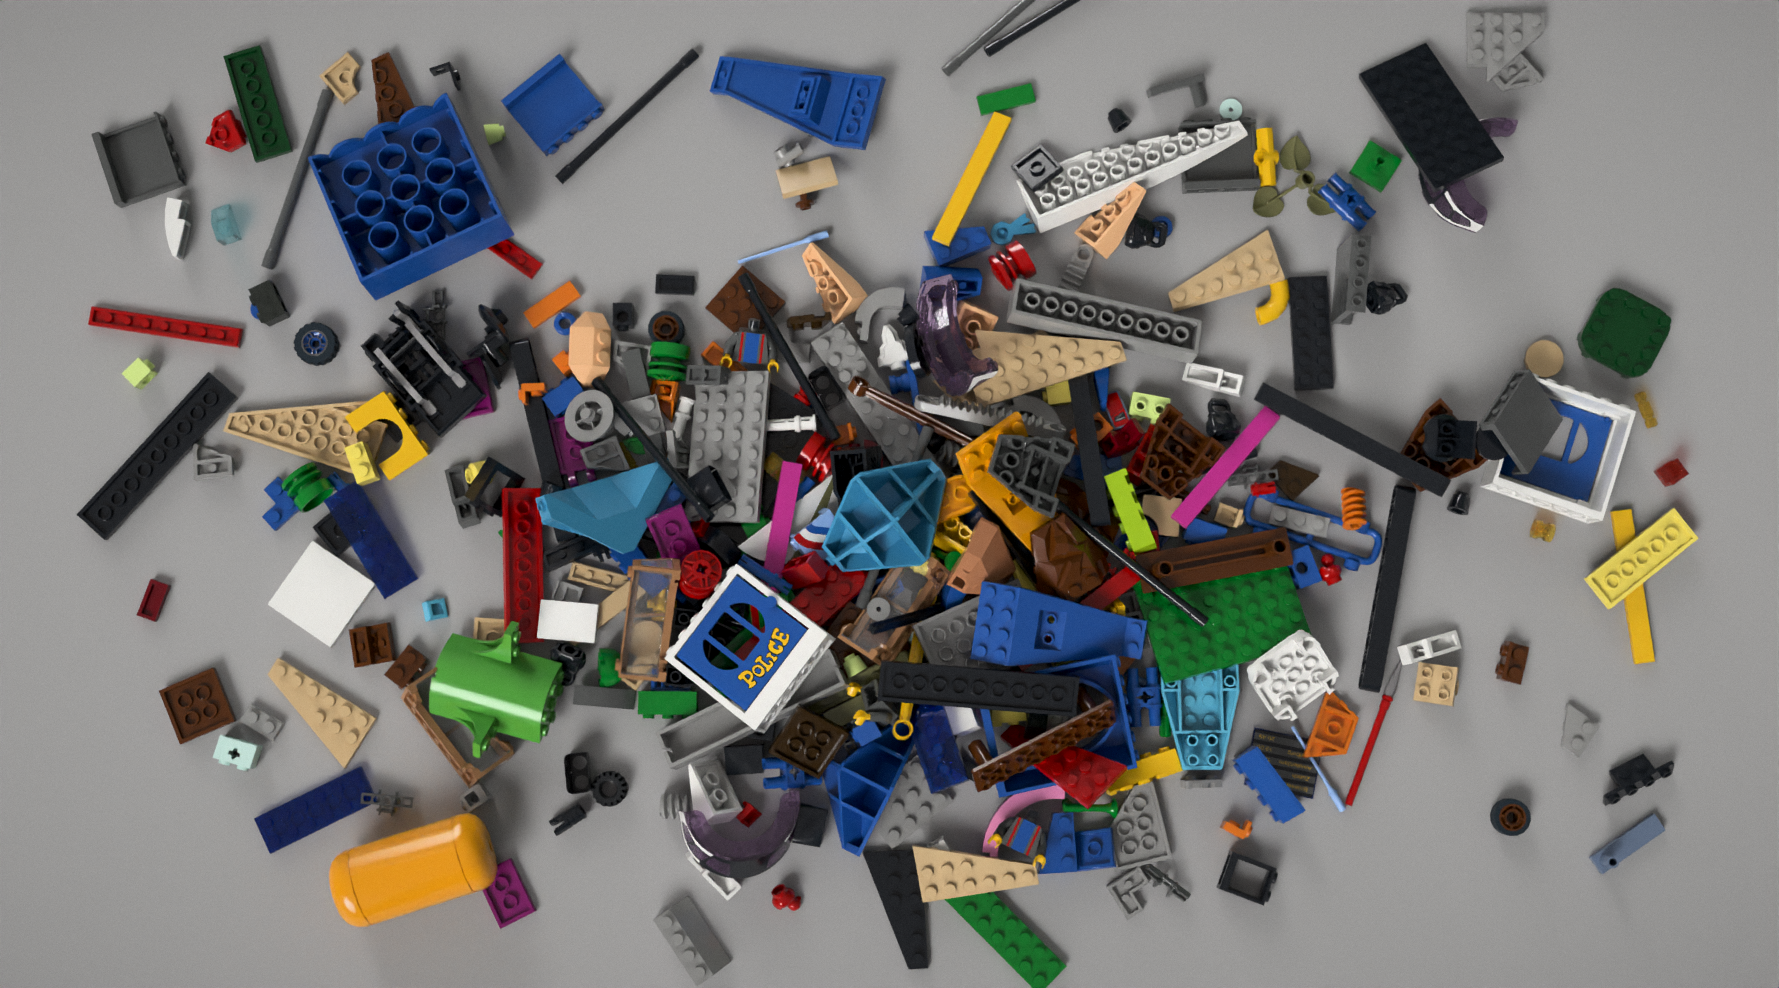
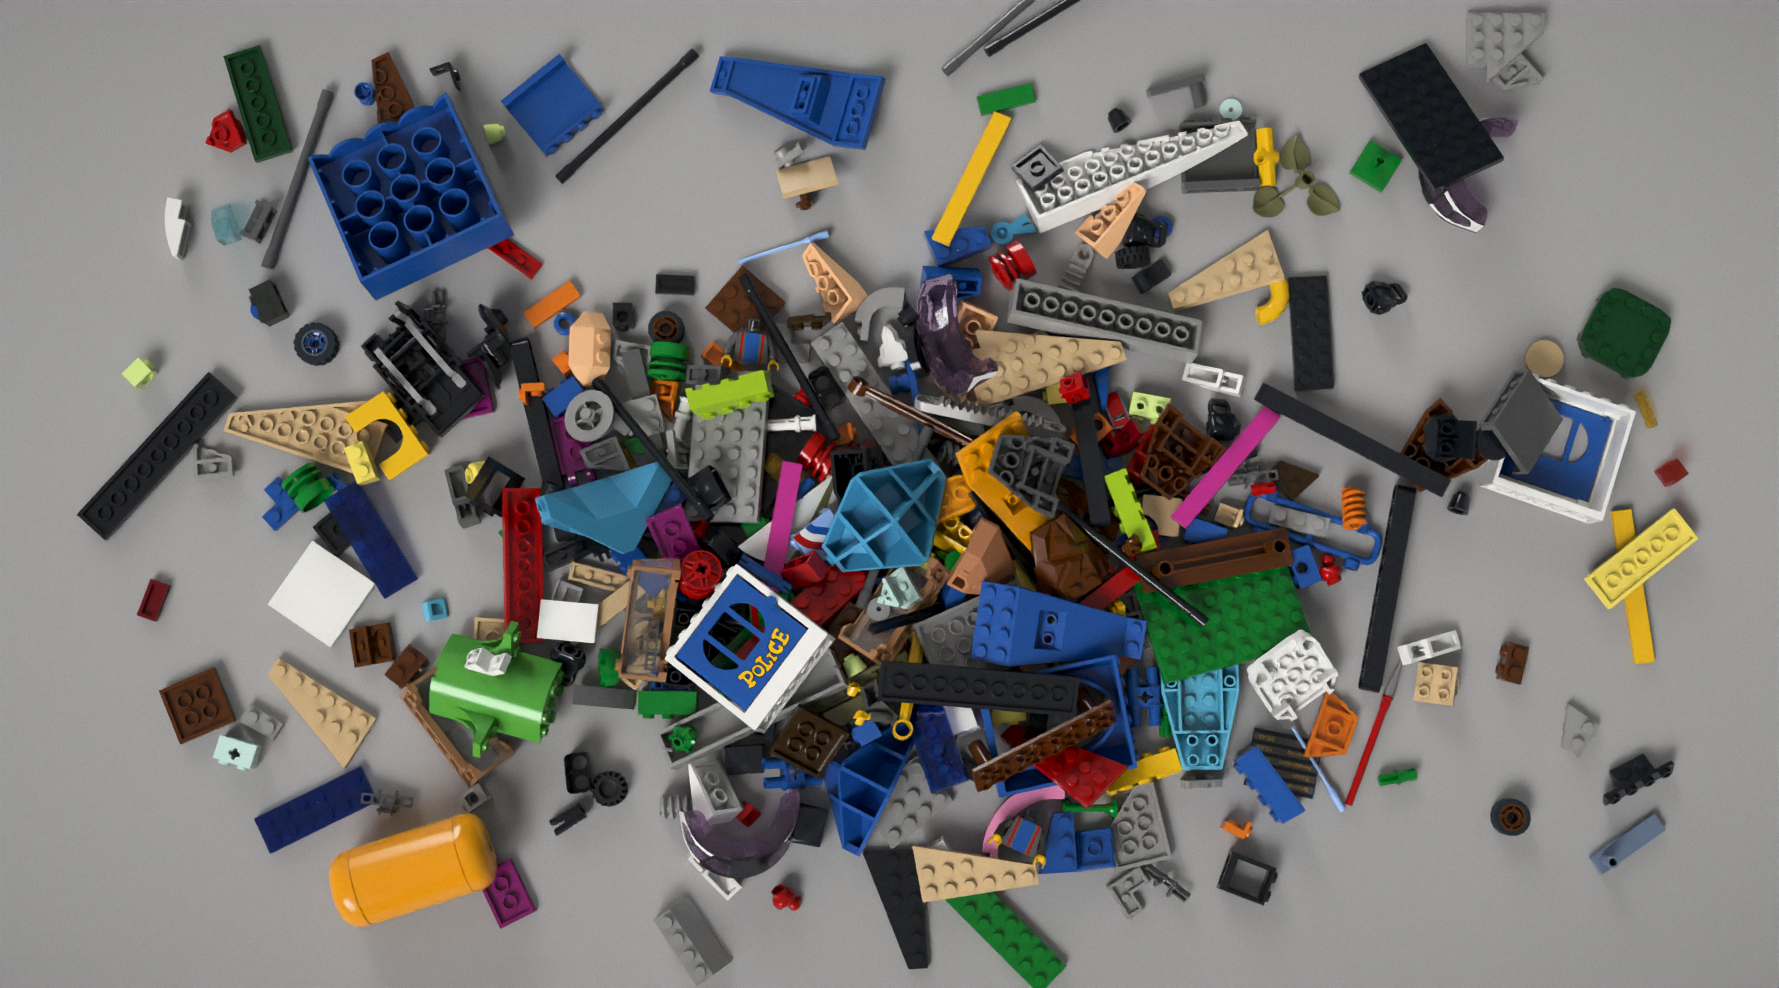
(139, 161): dark grey panel -> none
(165, 327): red tile -> none
(259, 222): none -> dark grey hinge
(341, 78): tan tile -> none
(363, 90): none -> blue wheel
(487, 663): none -> white slope
(650, 638): none -> dark grey piece
(683, 738): none -> green rock
(730, 395): none -> lime wedge
(899, 590): none -> light aqua slope
(1074, 388): none -> red brick
(1132, 257): none -> black tyre
(1132, 545): none -> reddish brown plate
(1151, 277): none -> black panel
(1347, 202): blue pin -> none
(1351, 278): dark grey panel -> none
(1397, 777): none -> green axle
(1542, 530): clear yellow wheel -> none

